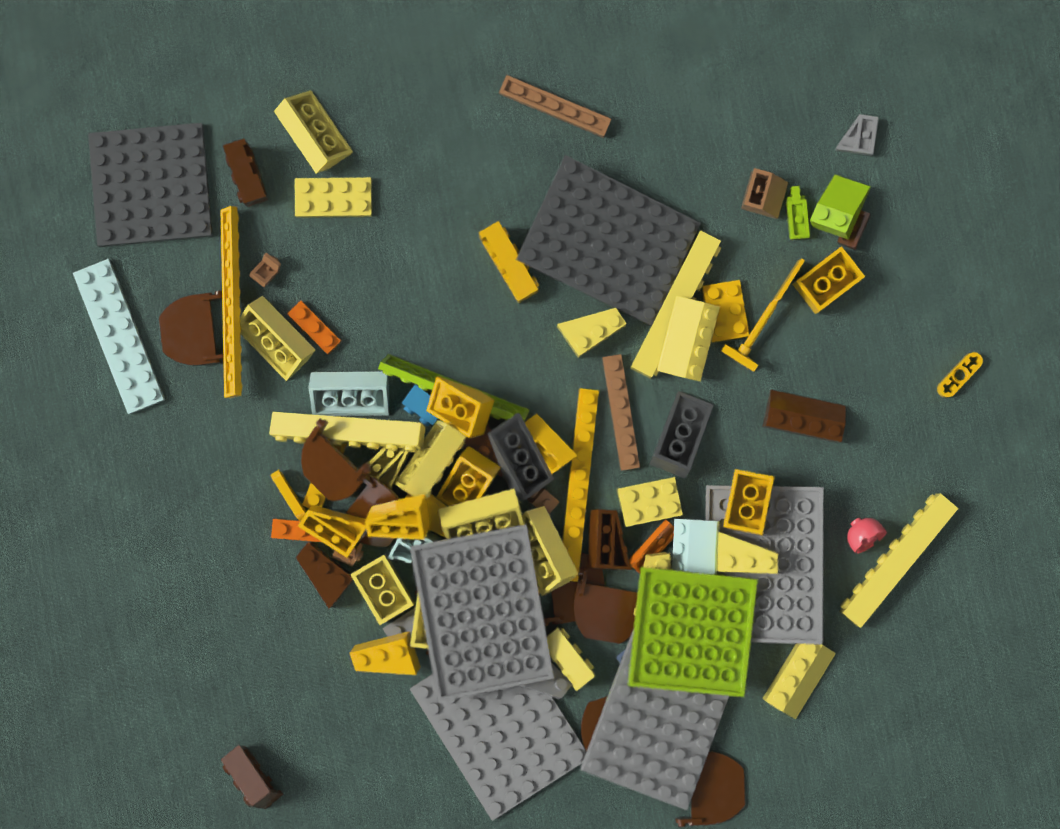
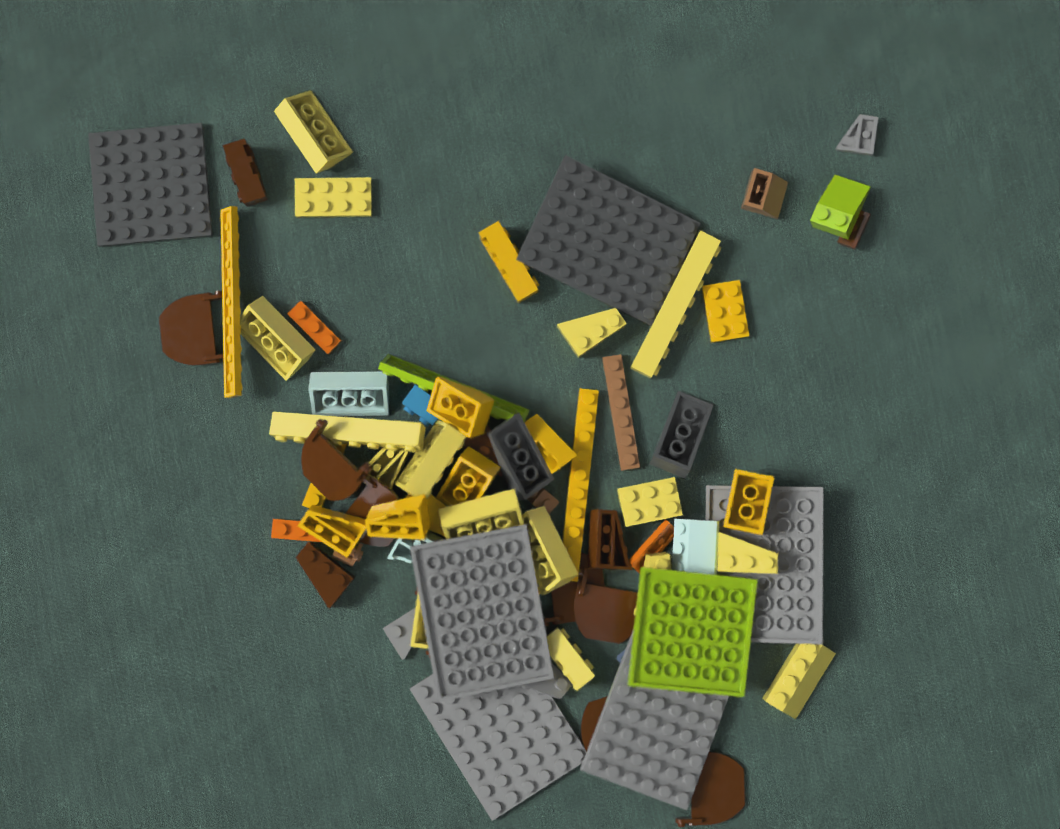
(118, 336): light aqua plate -> none
(250, 778): reddish brown wedge -> none
(266, 270): medium nougat bracket -> none
(288, 494): yellow beam -> none
(382, 589): light yellow brick -> none
(386, 655): yellow wedge -> none
(555, 106): medium nougat plate -> none
(688, 338): light yellow slope -> none
(741, 354): yellow piece -> none
(797, 215): lime hinge -> none
(805, 416): reddish brown slope -> none
(828, 280): yellow brick -> none
(864, 534): coral cylinder -> none
(898, 559): light yellow brick -> none
(965, 361): yellow beam -> none

